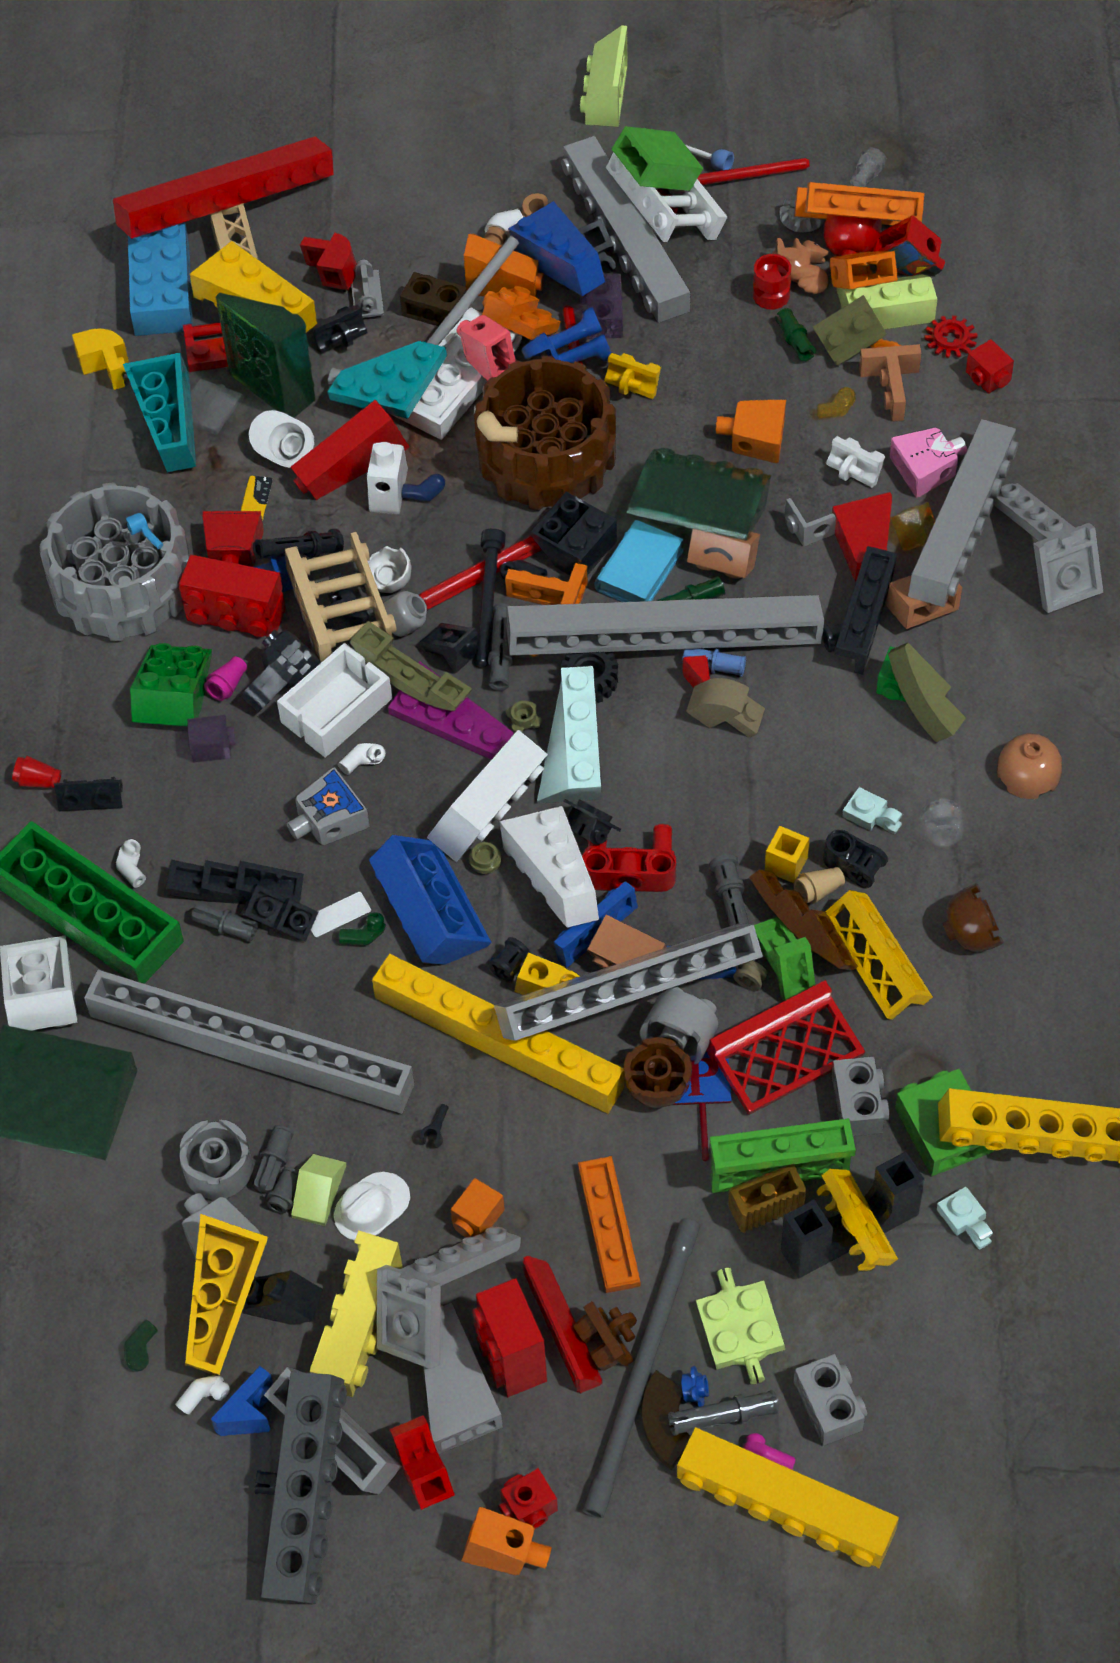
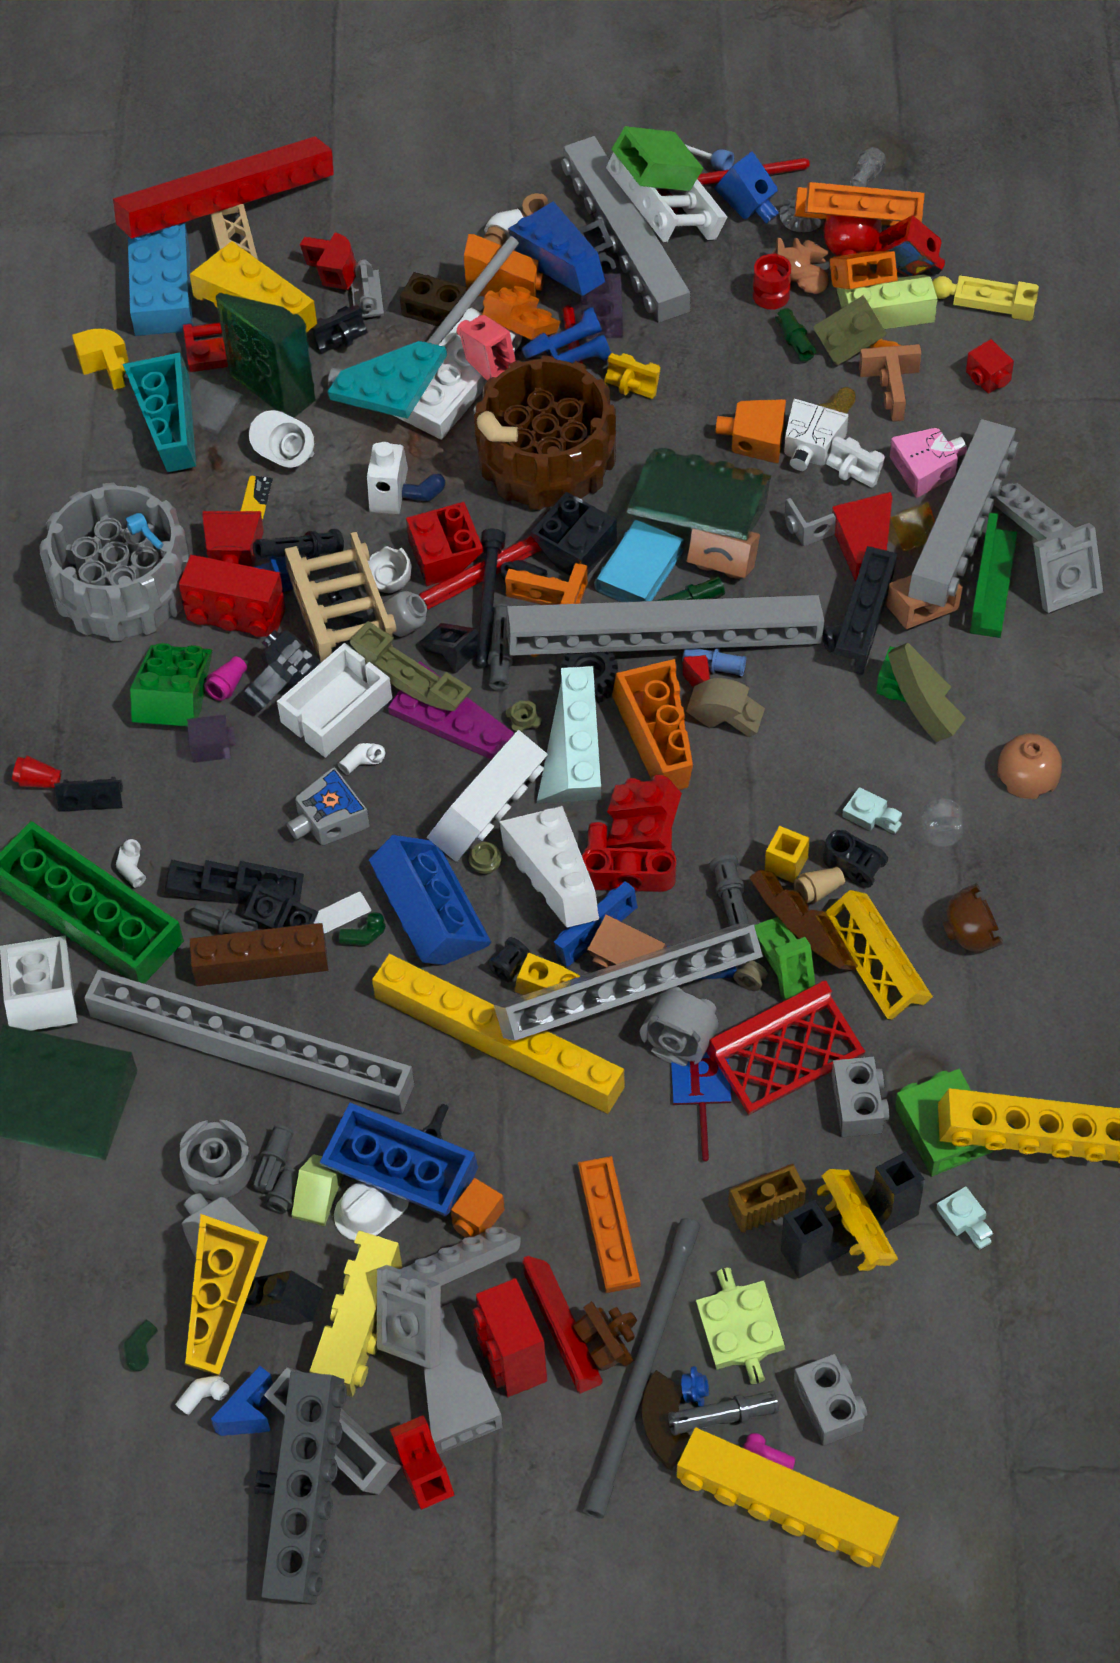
(259, 954): none -> reddish brown brick
(346, 452): red slope -> none
(399, 1159): none -> blue slope
(443, 542): none -> red slope
(492, 1539): orange torso -> none
(528, 1499): red brick -> none
(589, 822): black hinge -> none
(606, 80): yellowish green slope -> none
(643, 813): none -> red plate
(655, 719): none -> orange wedge
(657, 1072): reddish brown cylinder -> none
(749, 189): none -> blue torso
(807, 1146): bright green fence -> none
(811, 433): none -> white torso
(950, 326): red gear -> none
(990, 295): none -> light yellow plate
(993, 580): none -> green fence

